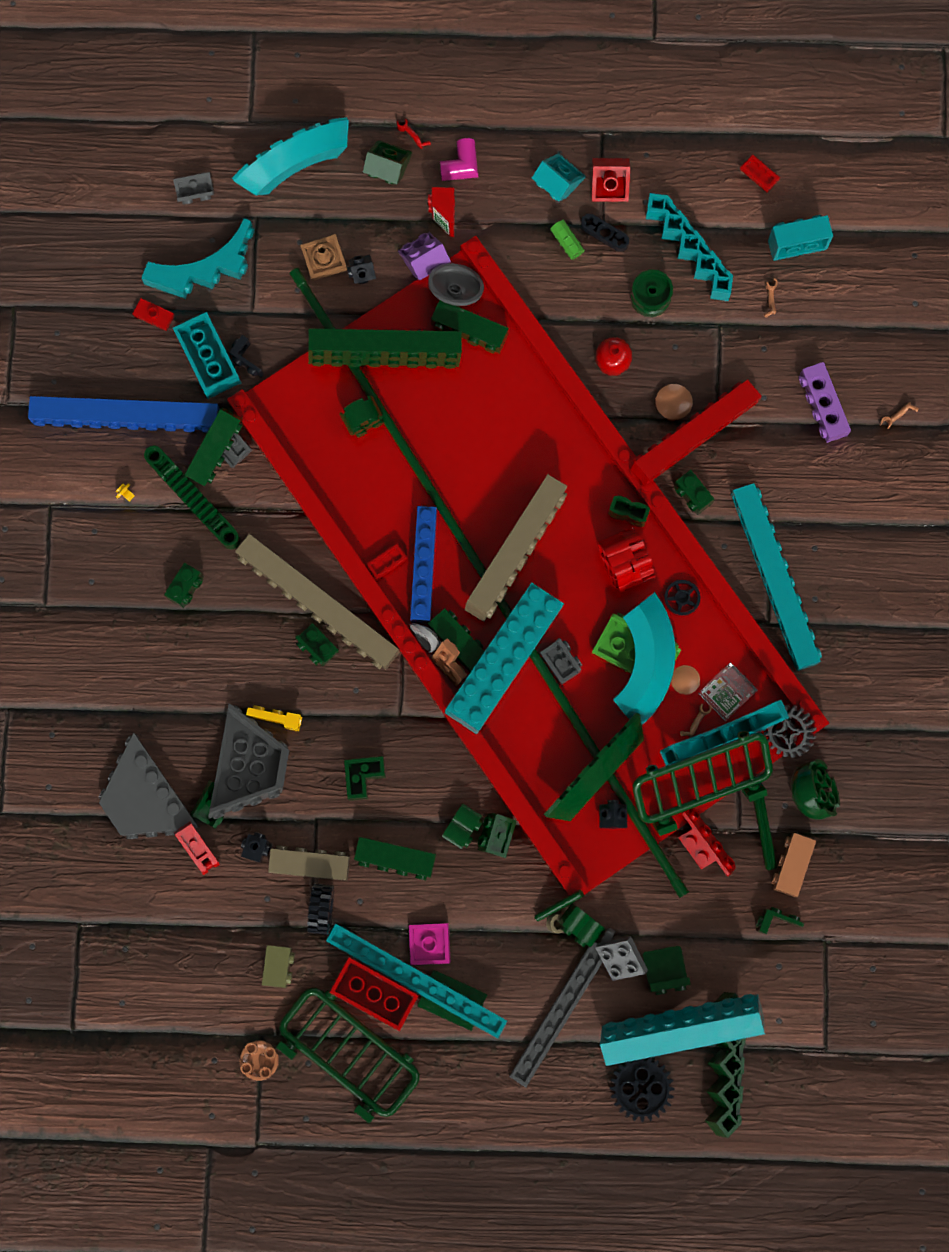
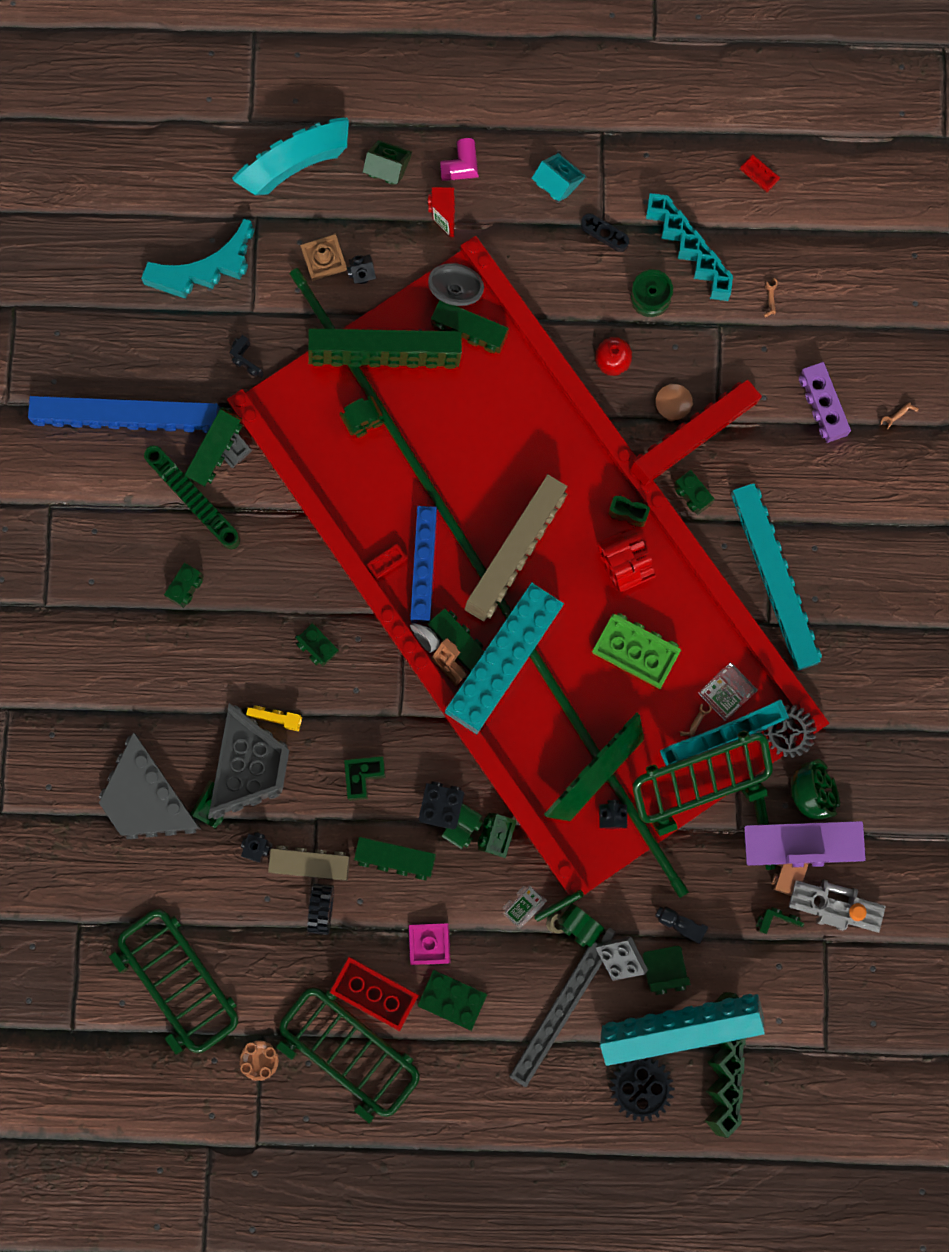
(120, 961): none -> dark green bar
(122, 490): yellow plate -> none
(153, 314): red plate -> none
(194, 187): dark grey bracket -> none
(196, 847): plate -> none
(207, 355): teal brick -> none
(277, 966): olive brick -> none
(316, 601): dark tan brick -> none
(415, 137): red piece -> none
(417, 981): teal plate -> none
(424, 255): medium lavender slope -> none
(441, 805): none -> black bracket
(524, 906): none -> slope
(561, 661): dark grey bracket -> none
(567, 239): bright green axle -> none
(610, 179): red slope -> none
(653, 659): teal brick -> none
(682, 597): black wheel -> none
(682, 925): none -> black piece
(685, 679): nougat dish -> none
(703, 845): red bracket -> none
(800, 237): teal brick -> none
(804, 843): none -> medium lavender bracket
(834, 912): none -> light grey piece

